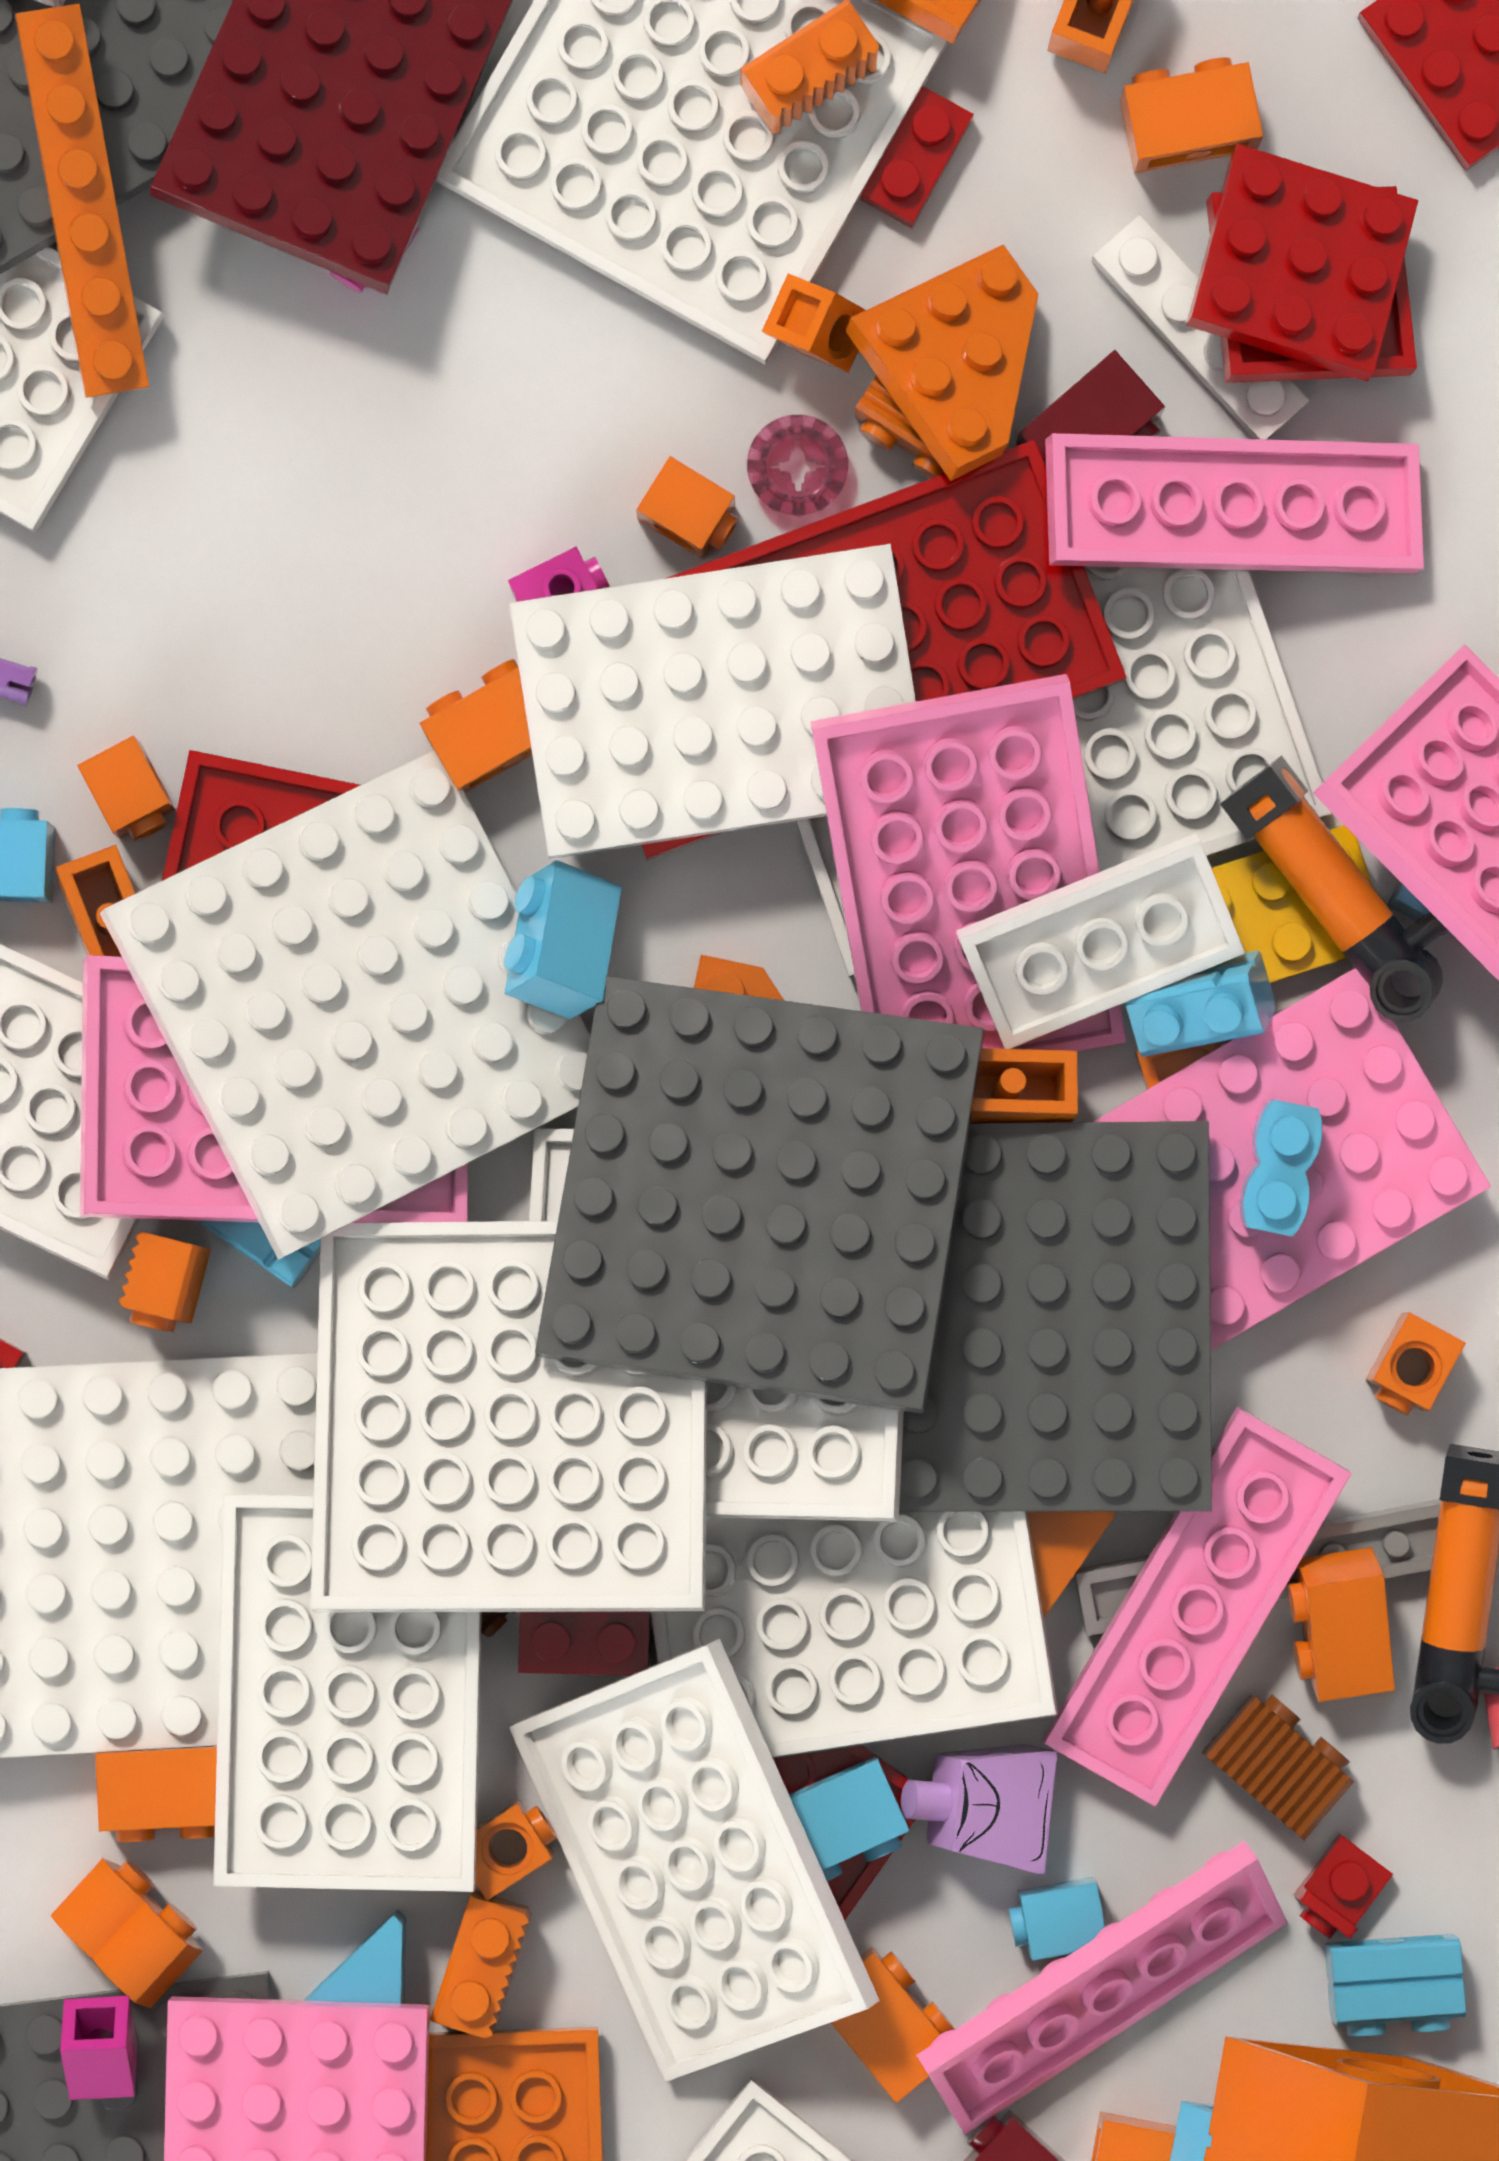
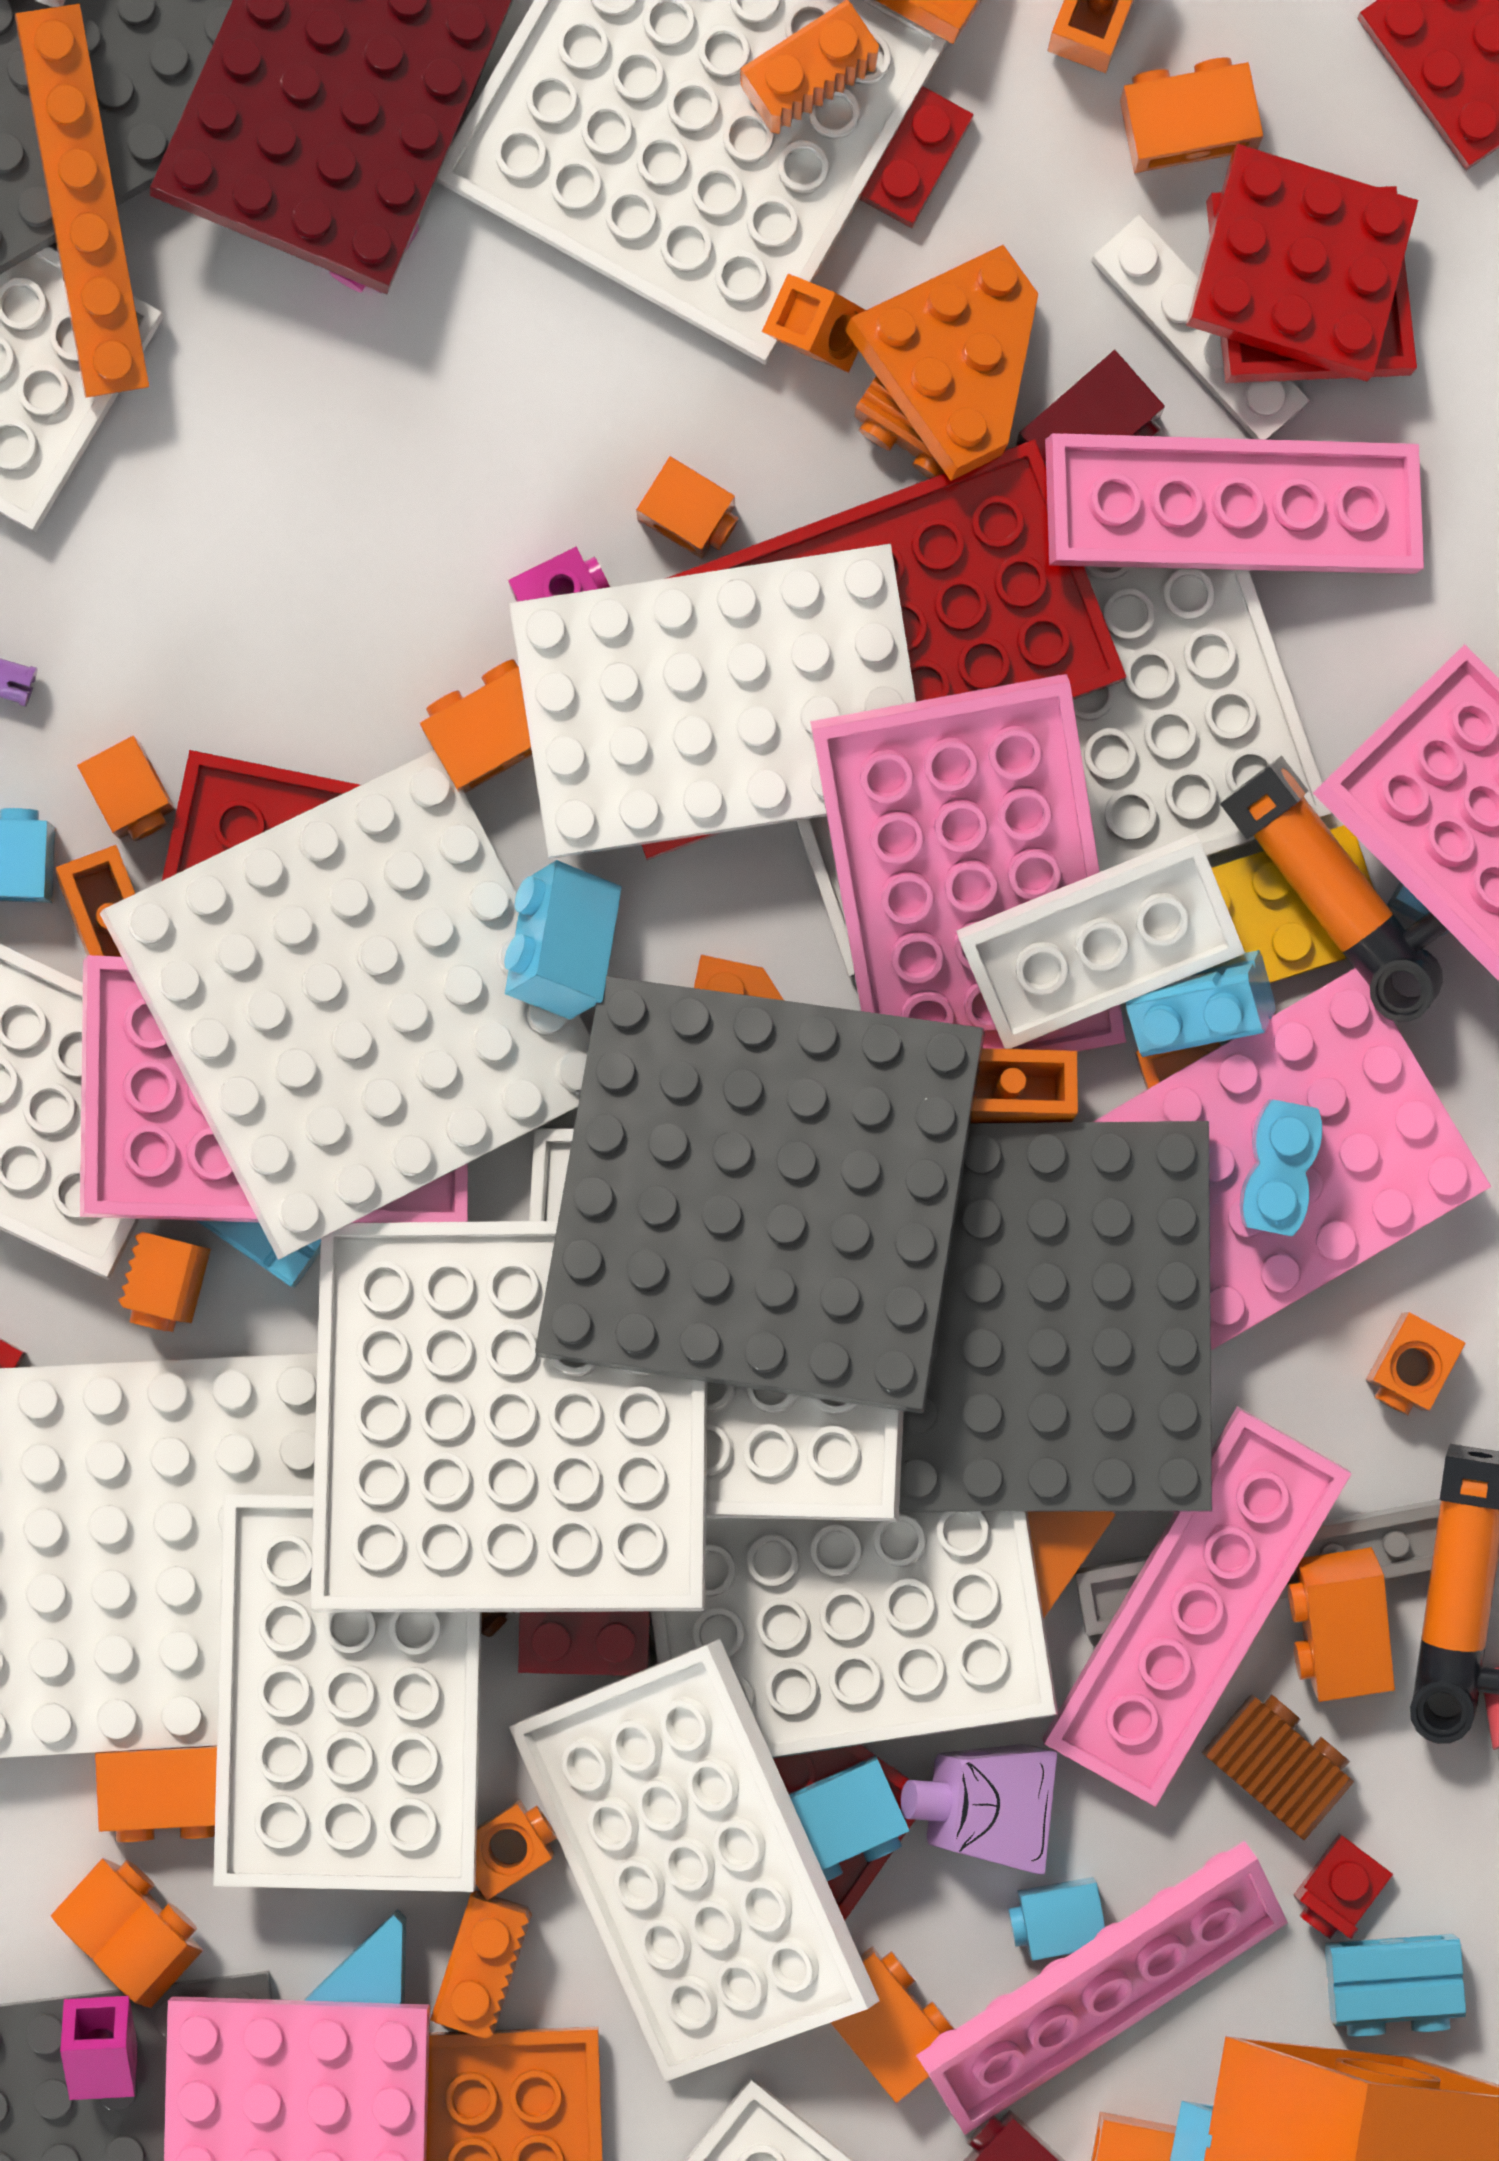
(774, 446): clear pink gear -> none

